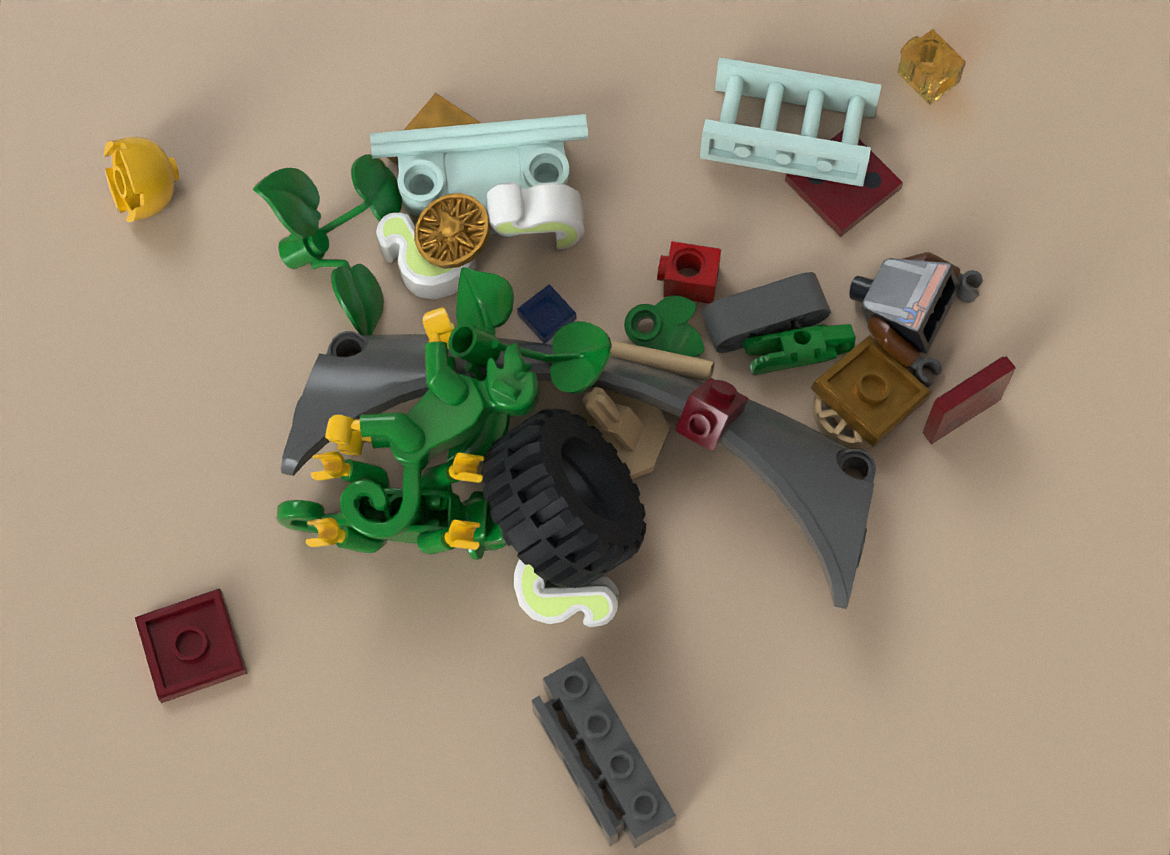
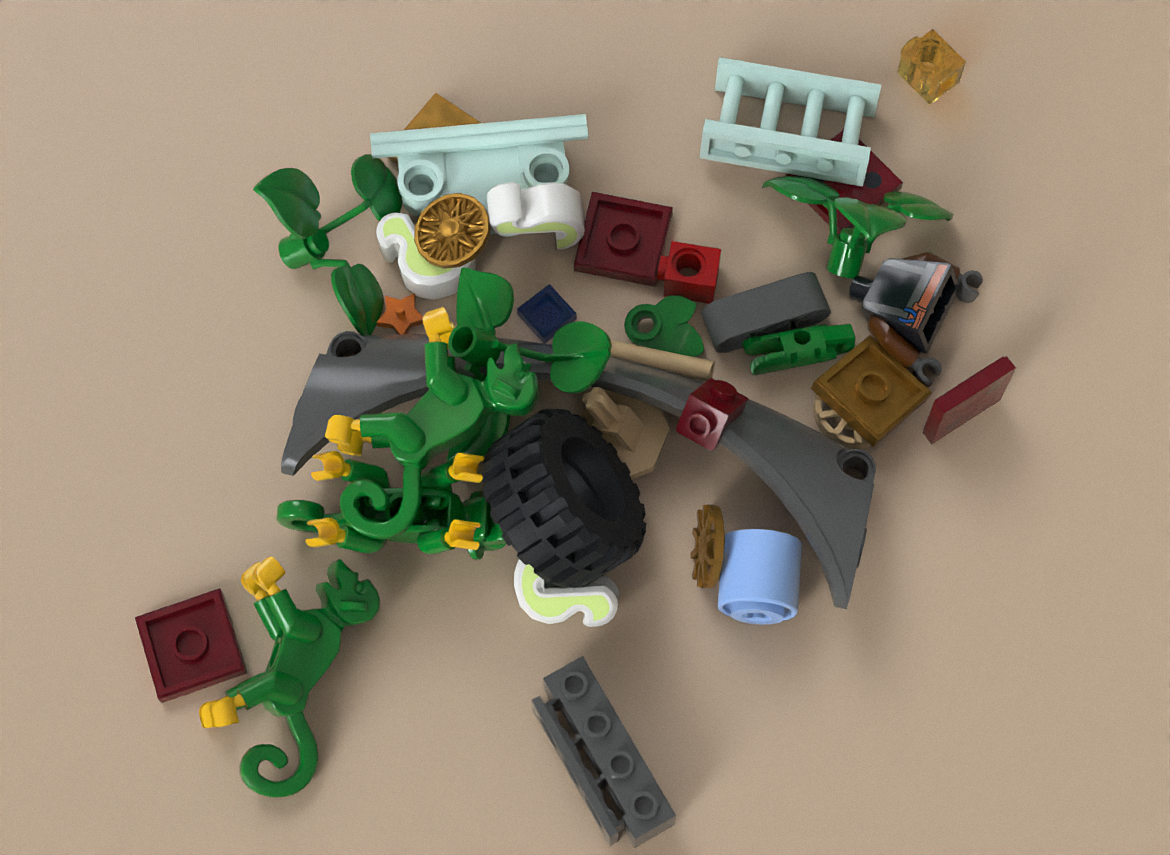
(140, 176): yellow cylinder -> none
(300, 656): none -> green animal
(400, 314): none -> orange piece
(623, 239): none -> dark red tile
(708, 546): none -> pearl gold wheel
(760, 576): none -> light blue piece
(869, 220): none -> green plant

